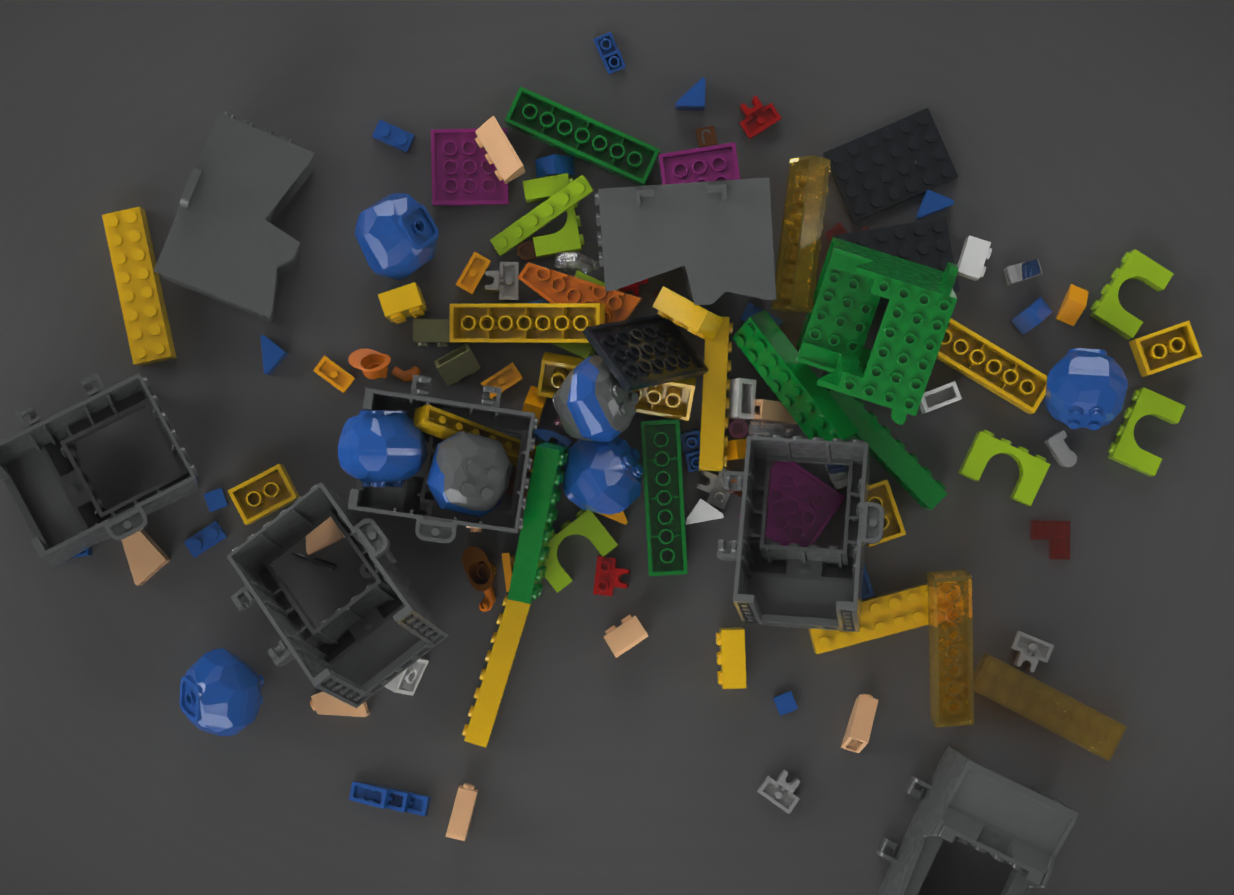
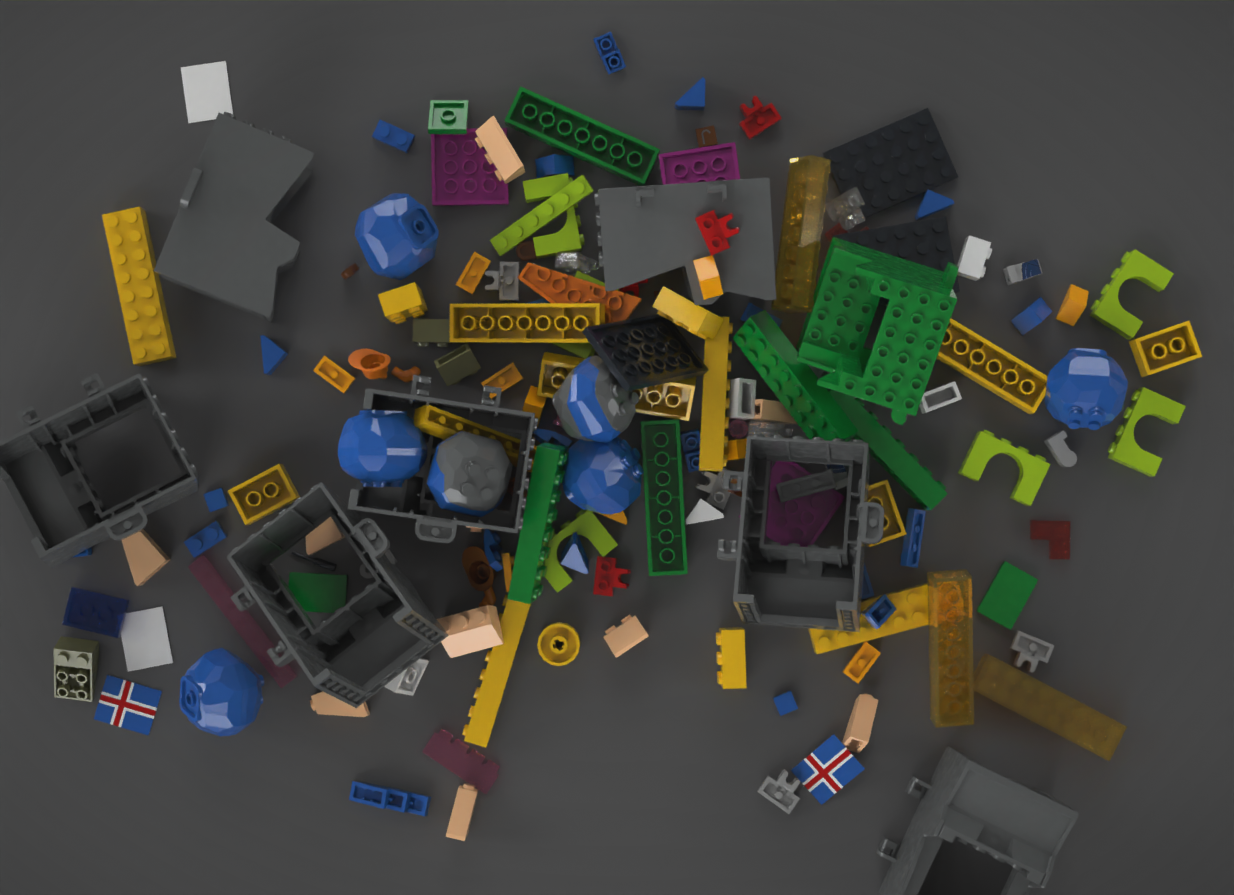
(75, 668): none -> olive slope
(95, 612): none -> clear blue plate
(127, 705): none -> sticker
(146, 639): none -> white sticker
(206, 91): none -> white sticker
(241, 621): none -> clear pink tile
(319, 591): none -> green tile
(350, 271): none -> reddish brown tile
(448, 117): none -> green plate
(464, 765): none -> clear pink windscreen
(472, 631): none -> light nougat slope
(492, 549): none -> blue slope
(558, 655): none -> yellow wheel
(575, 555): none -> blue slope
(708, 277): none -> light orange slope
(716, 231): none -> red plate
(806, 485): none -> dark grey tile
(827, 769): none -> blue sticker
(846, 209): none -> clear plate
(861, 662): none -> light orange plate
(879, 611): none -> blue slope
(913, 537): none -> blue plate
(1007, 595): none -> green tile

